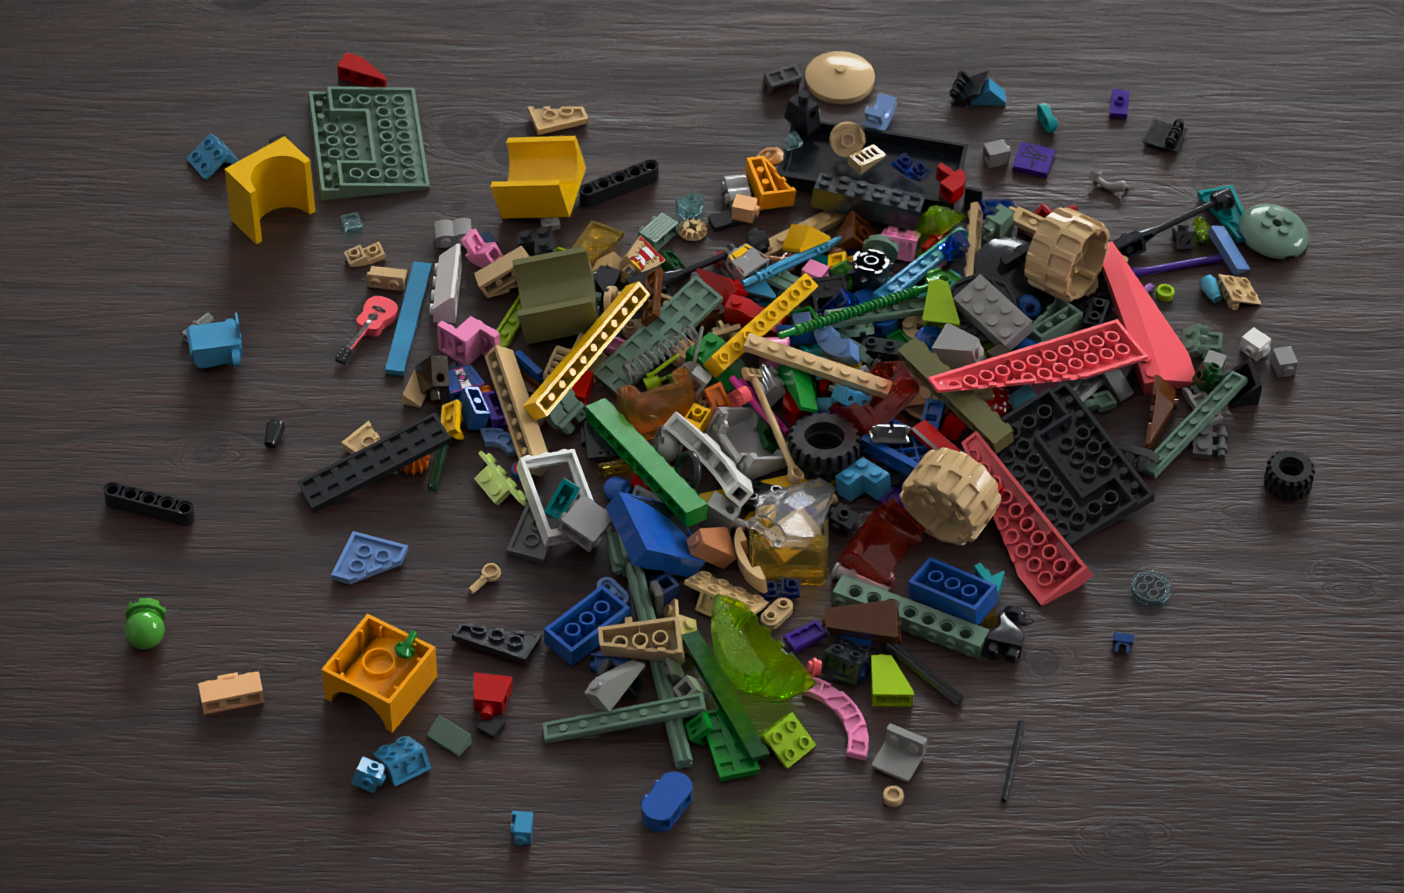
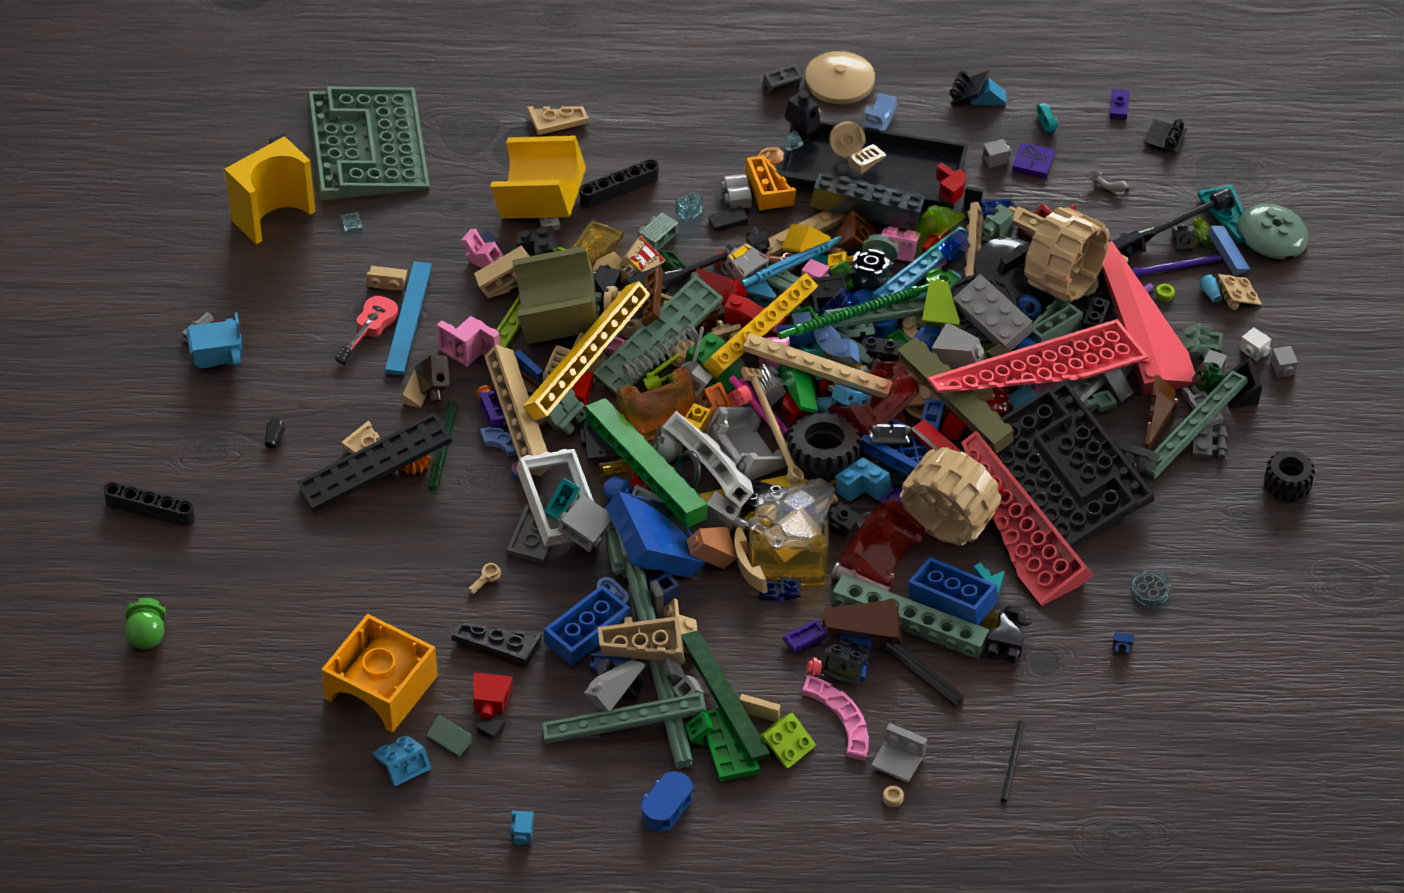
(210, 156): dark azure bracket -> none
(231, 692): light nougat piece -> none
(359, 71): red slope -> none
(365, 256): tan slope -> none
(367, 557): medium blue plate -> none
(369, 775): dark azure brick -> none
(404, 649): green plate -> none
(446, 286): white slope -> none
(451, 232): light grey brick -> none
(452, 418): yellow tile -> none
(462, 377): torso -> none
(474, 408): blue brick -> none
(496, 484): yellowish green bracket -> none
(690, 234): tan gear -> none
(710, 586): tan bracket -> none
(745, 208): light nougat brick -> none
(752, 656): clear neon green windscreen -> none
(760, 708): none -> tan tile
(766, 436): dark green slope -> none
(779, 610): tan plate -> none
(888, 683): lime slope -> none
(911, 169): clear blue slope -> none

